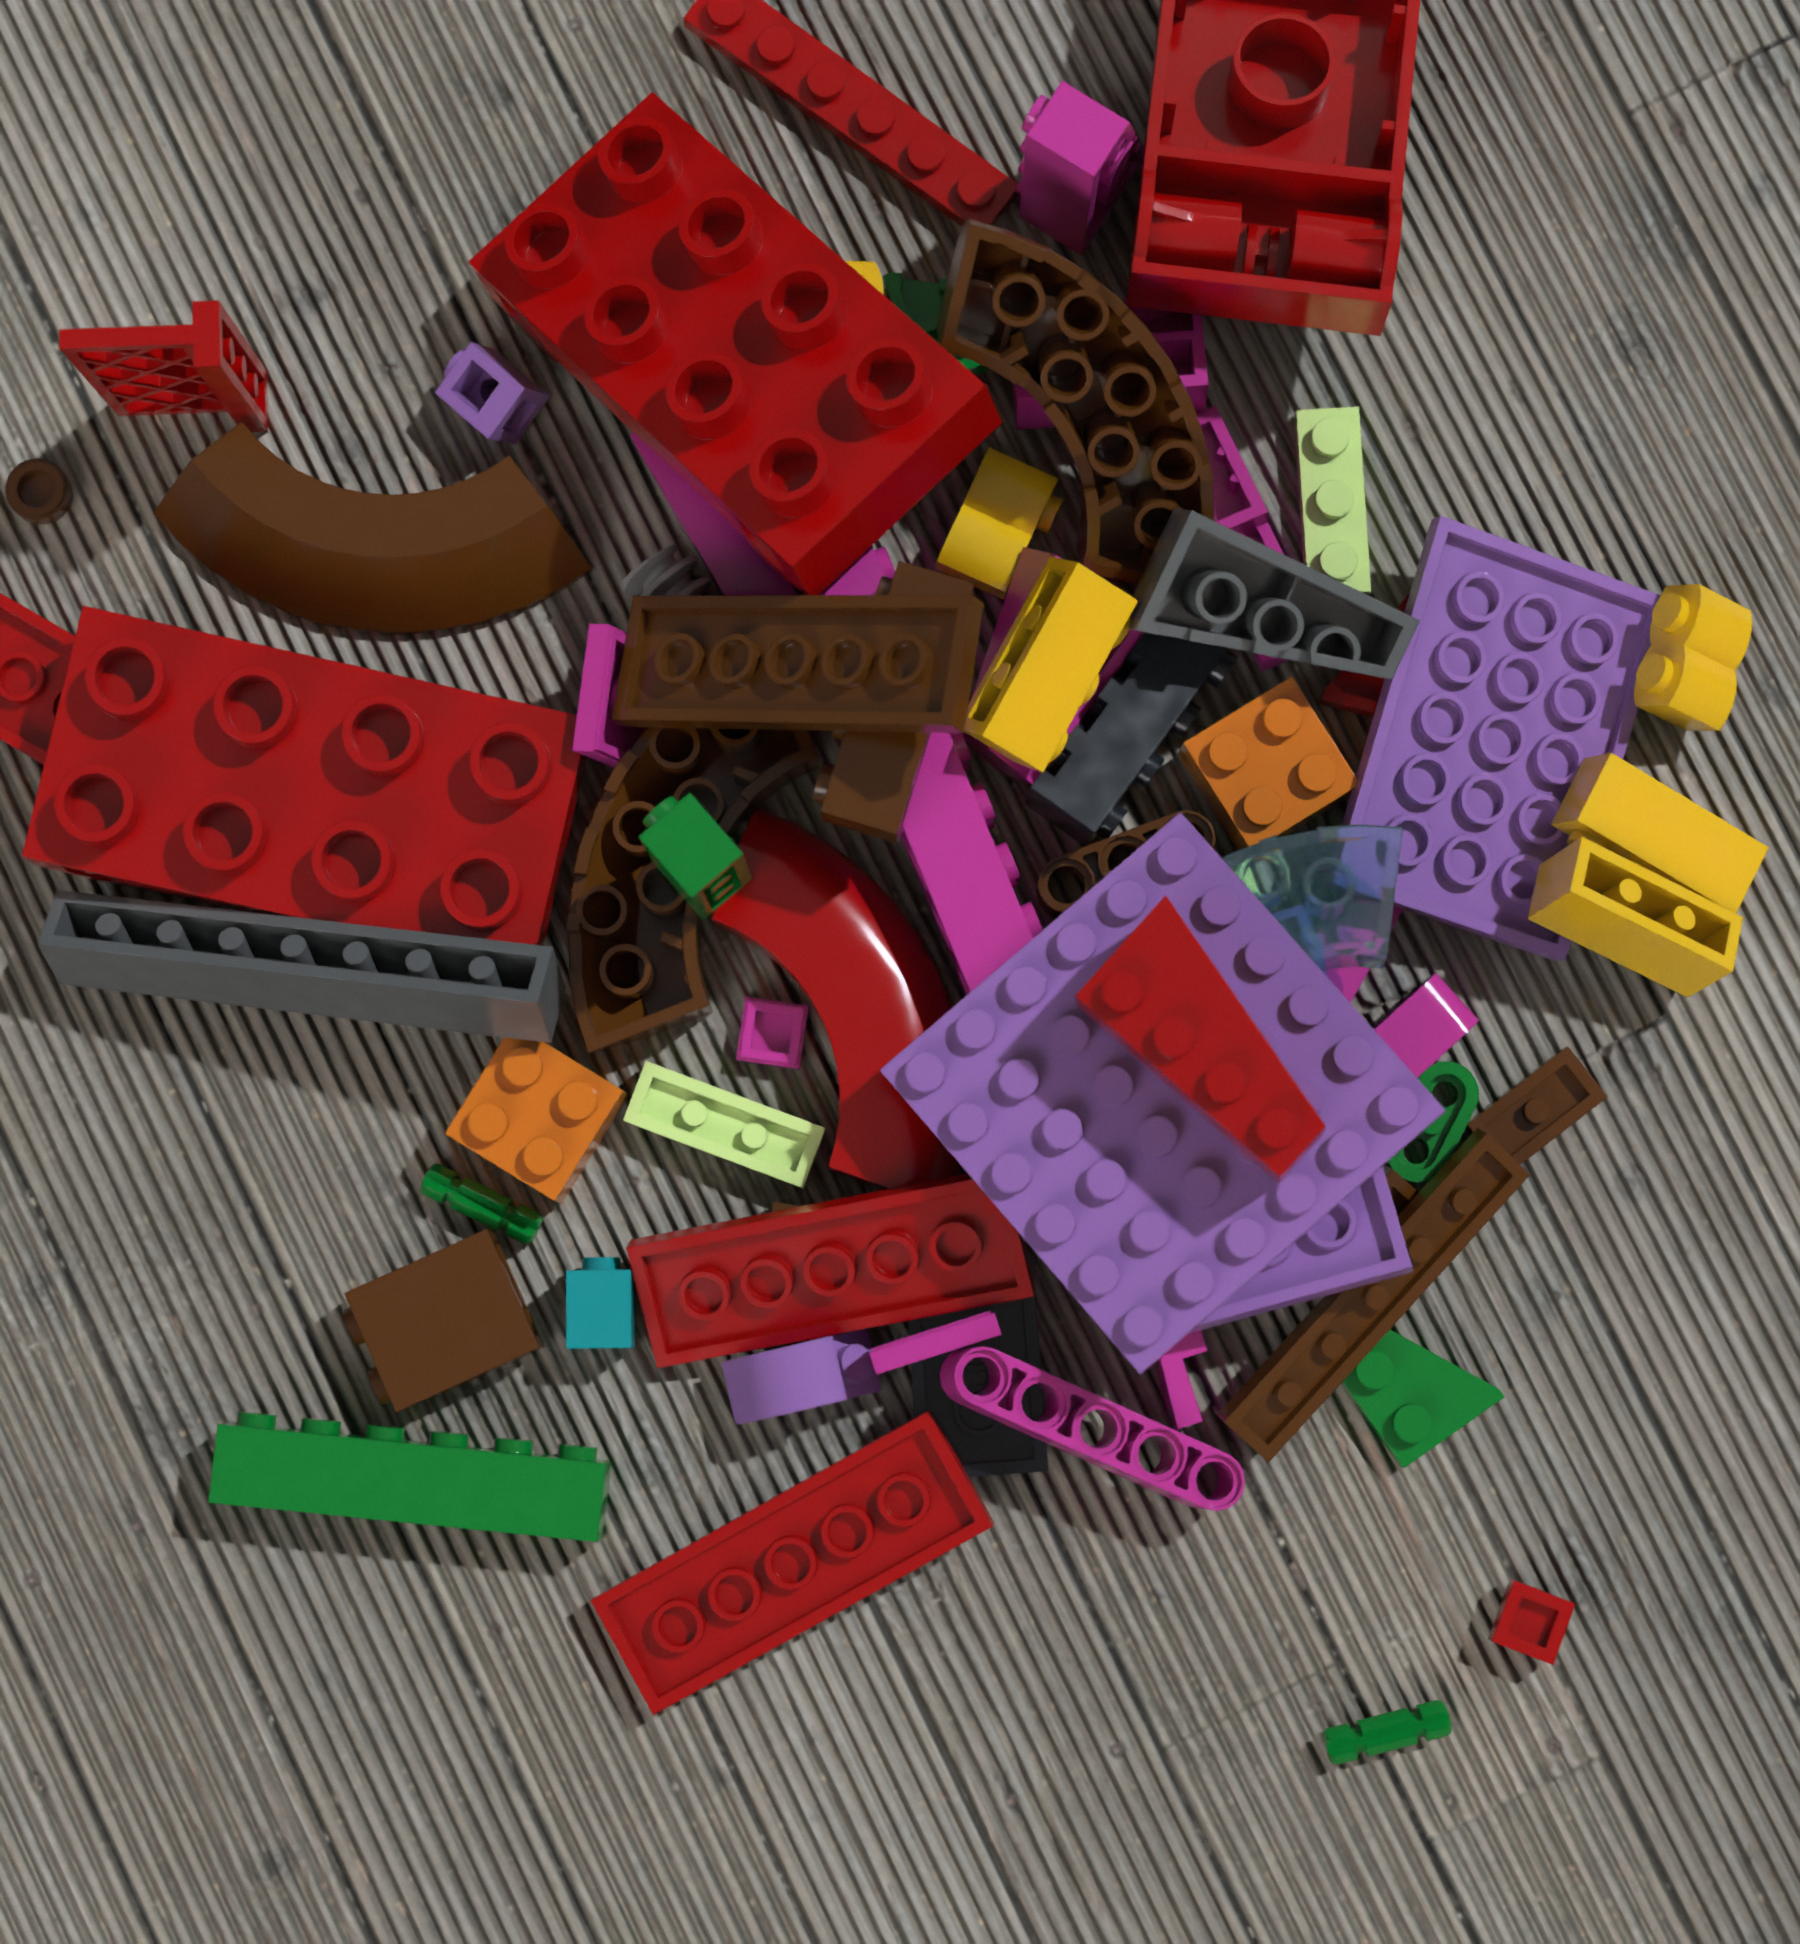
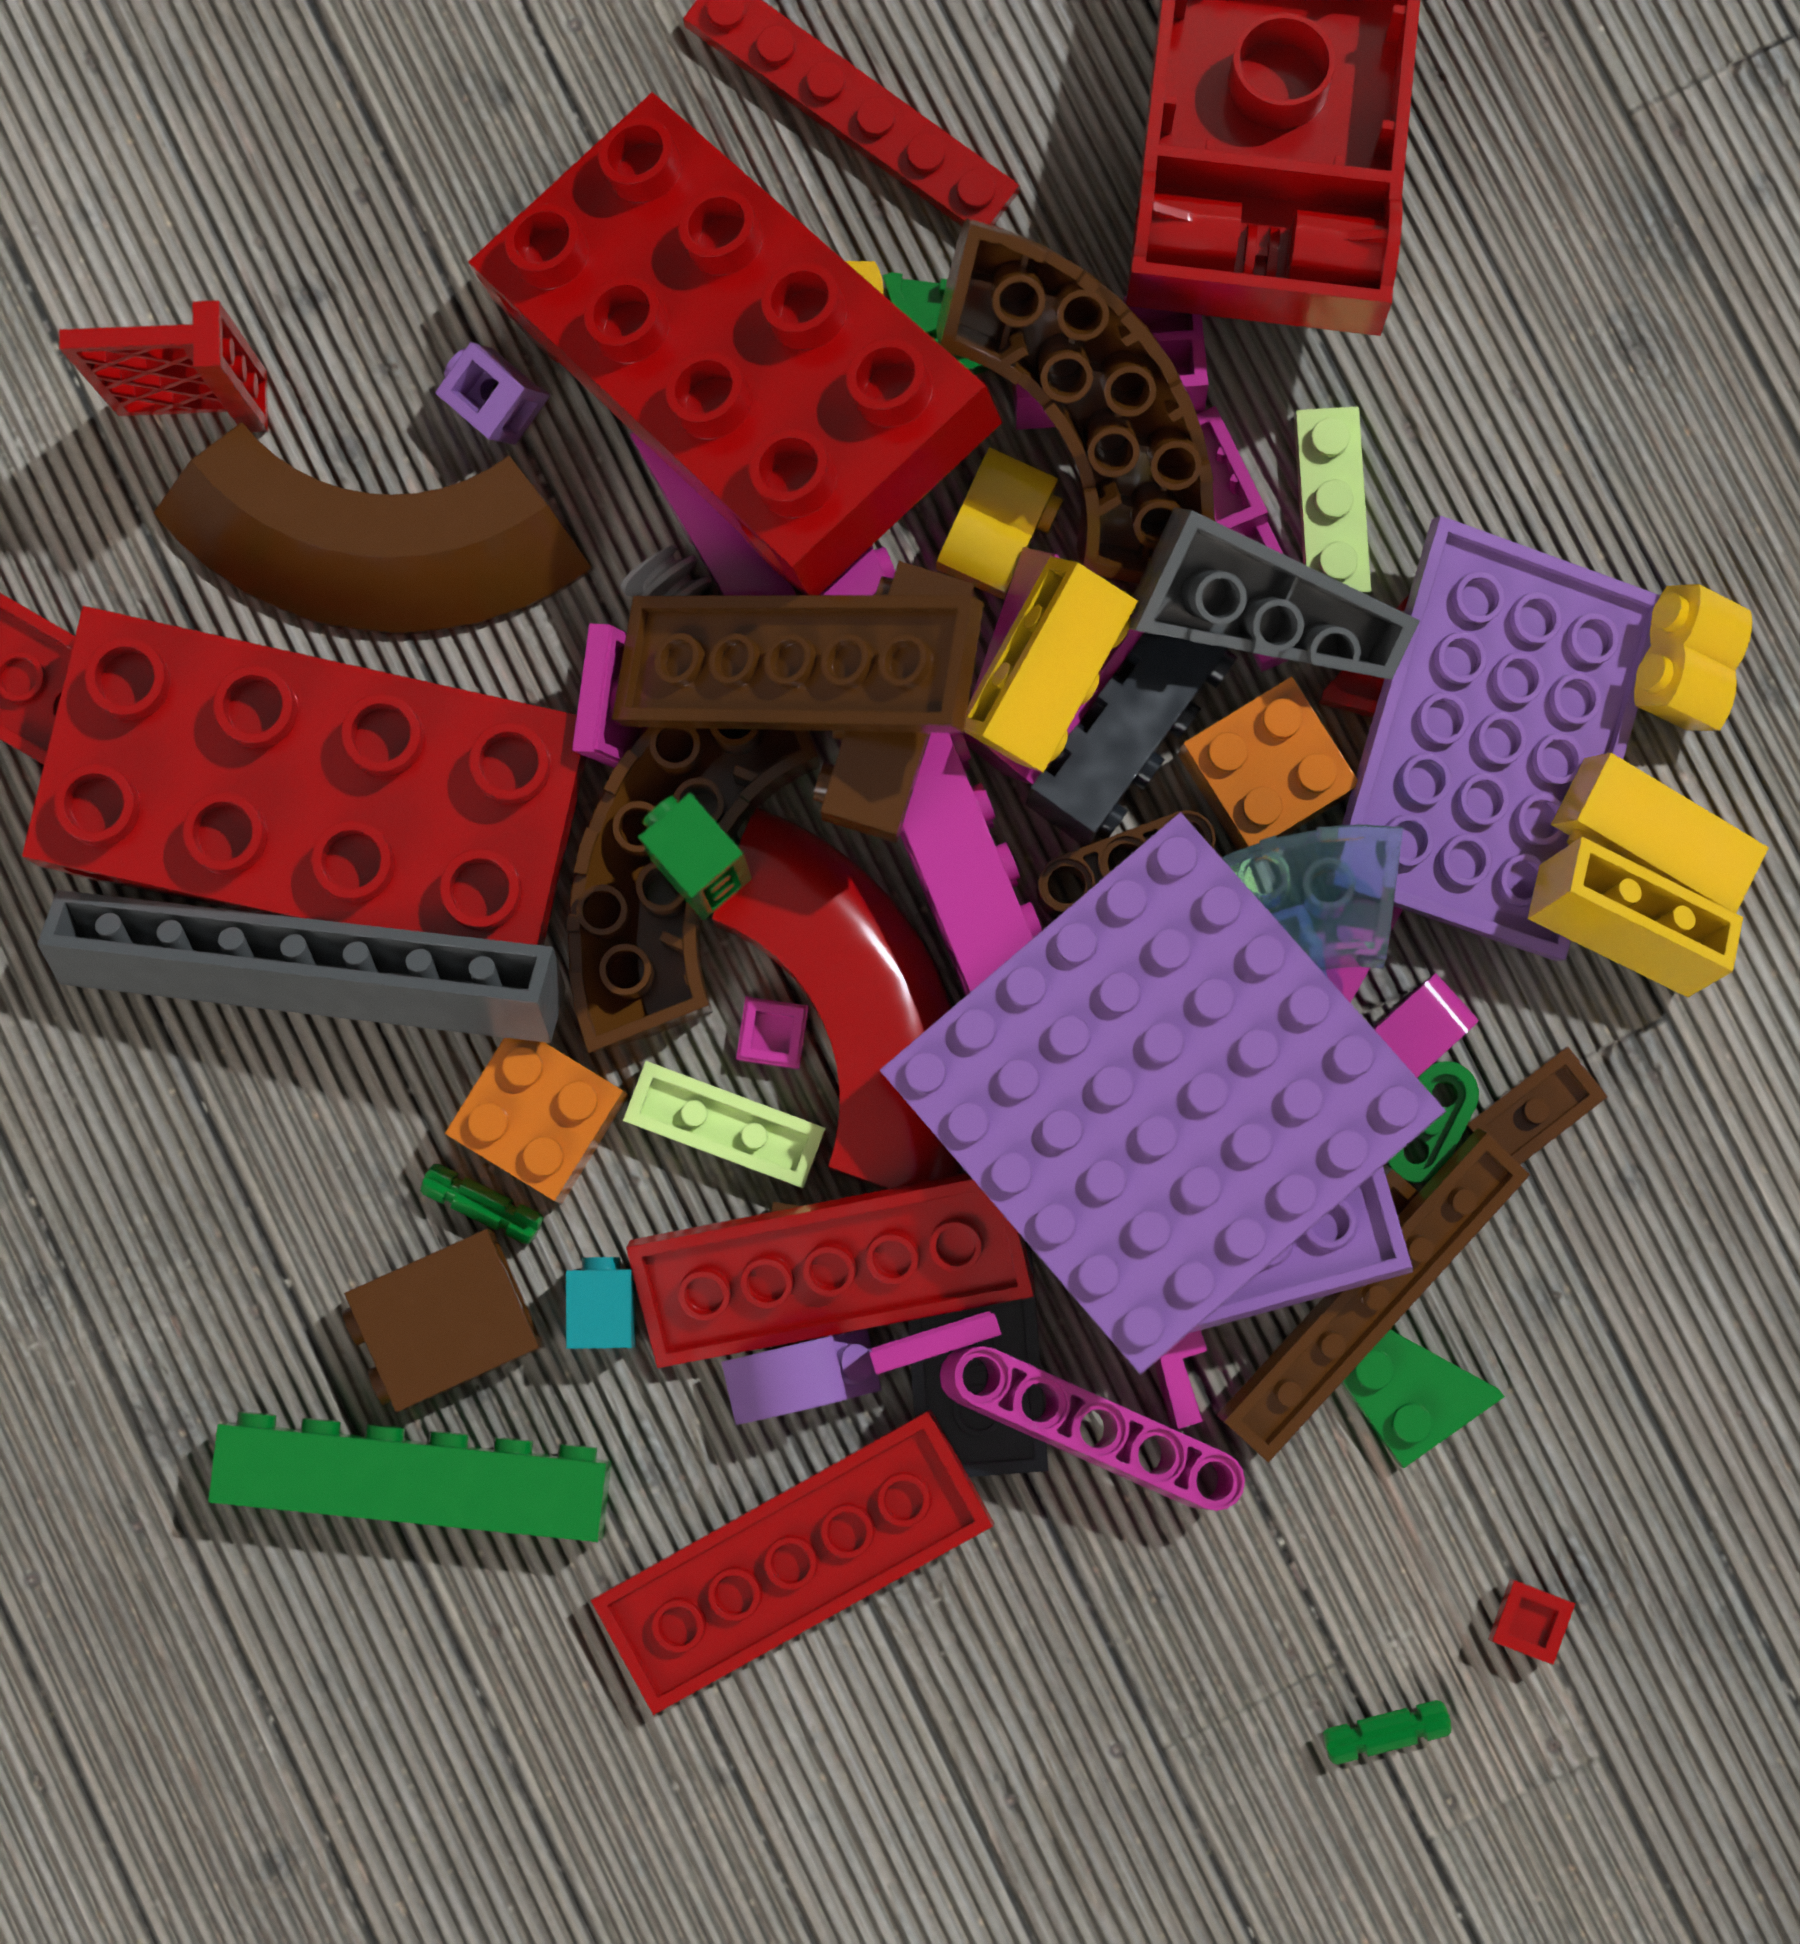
(39, 491): reddish brown tile -> none
(1074, 165): dark pink wedge -> none
(1195, 1035): red wedge -> none

